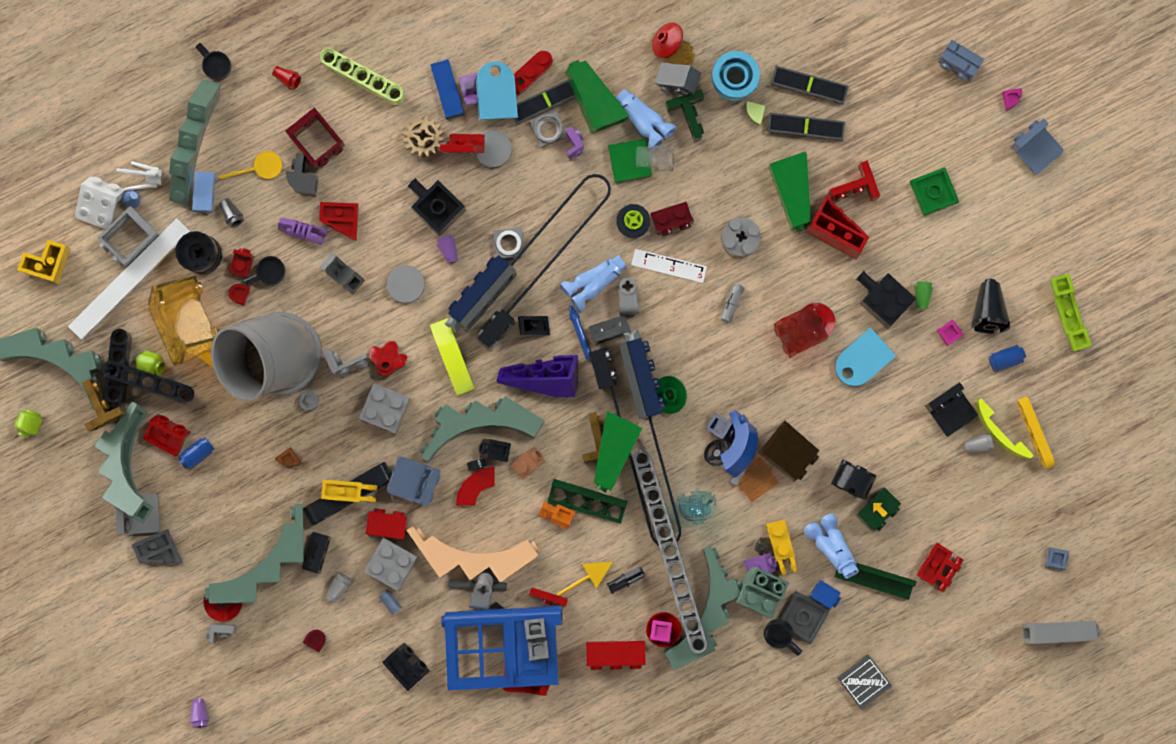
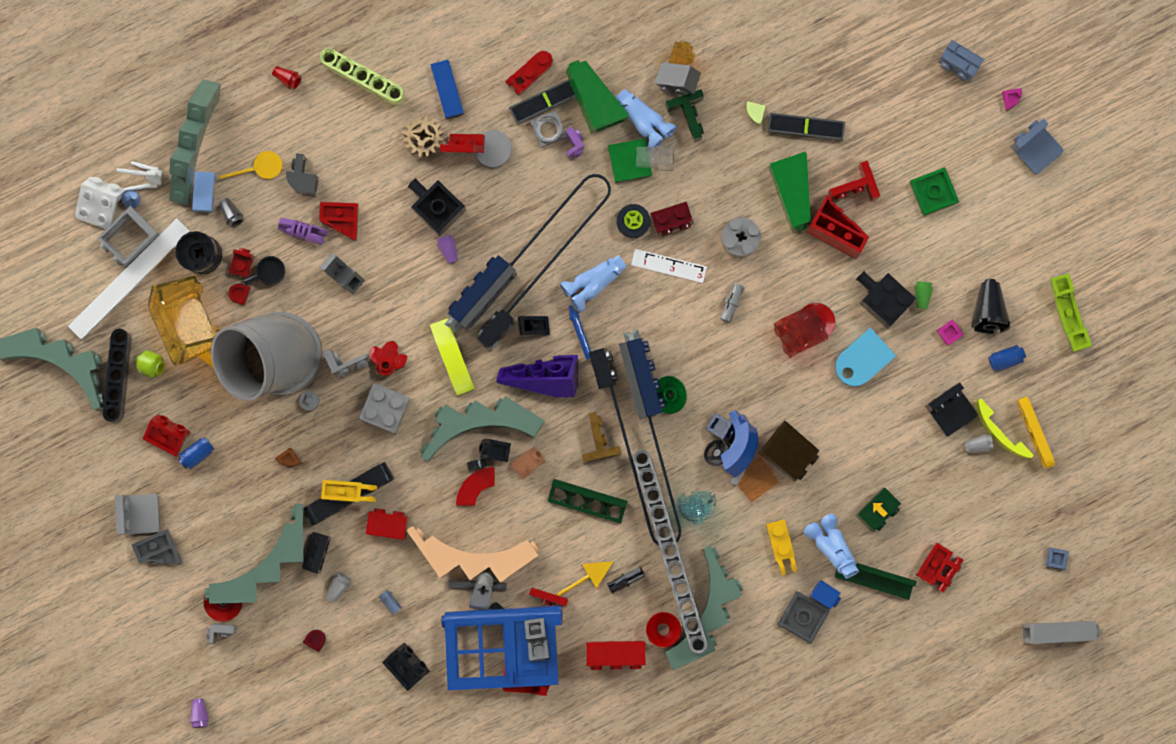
(28, 423): lime head -> none
(49, 266): yellow brick -> none
(101, 407): pearl gold bracket -> none
(117, 467): sand green arch -> none
(137, 383): black beam -> none
(215, 64): black piece -> none
(305, 122): dark red window -> none
(391, 564): light grey brick -> none
(405, 284): light grey tile -> none
(413, 481): sand blue bracket -> none
(469, 89): medium lavender bracket -> none
(496, 94): medium azure tile -> none
(498, 234): piece -> none
(560, 515): orange plate -> none
(609, 329): dark grey bracket -> none
(615, 447): green slope -> none
(628, 300): light grey piece -> none
(661, 631): dark pink tile -> none
(667, 40): red dish -> none
(741, 62): medium azure piece -> none
(761, 591): sand green brick -> none
(762, 545): clear smoke plate -> none
(764, 562): medium lavender bracket -> none
(780, 635): black piece -> none
(809, 85): black tile -> none
(853, 479): black brick -> none
(864, 681): dark grey tile -> none

